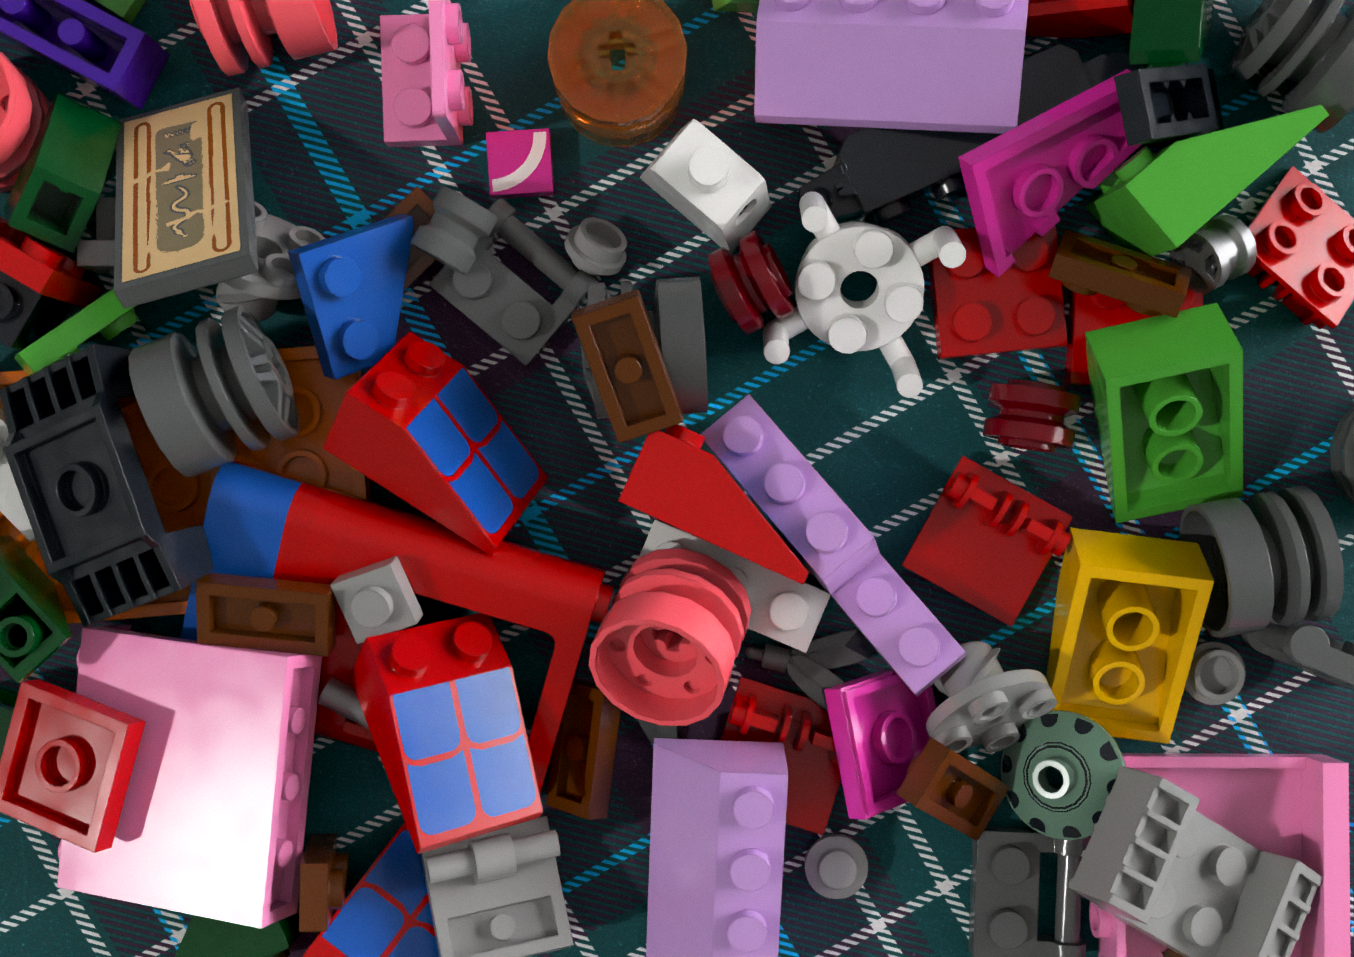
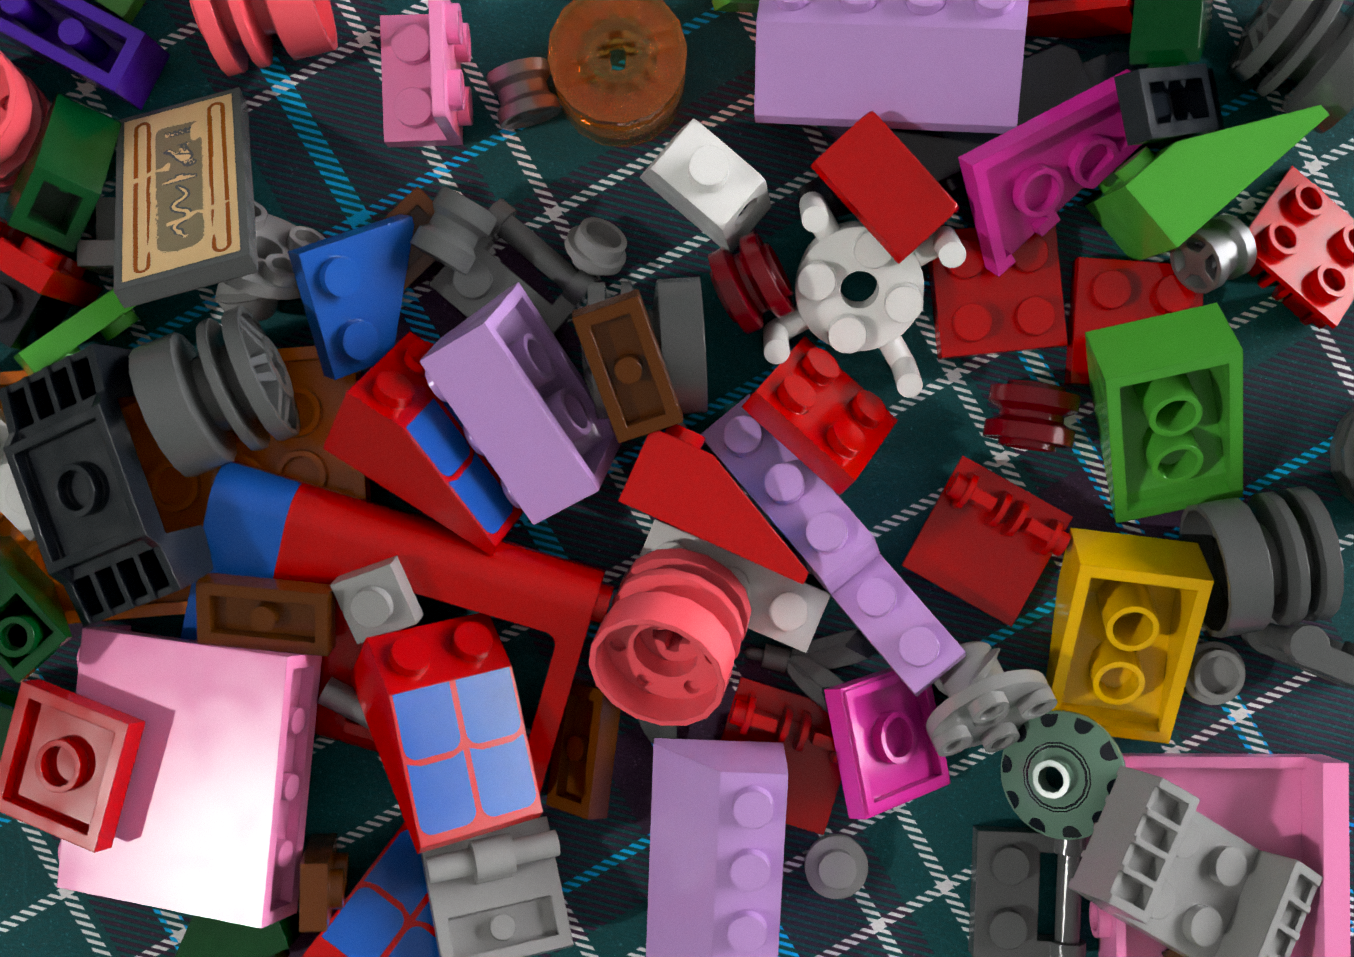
(520, 163): dark pink tile -> none
(523, 93): none -> flat silver wheel
(523, 405): none -> lavender slope
(821, 415): none -> red plate
(885, 186): none -> red slope
(952, 789): reddish brown plate -> none
(1139, 280): reddish brown plate -> none

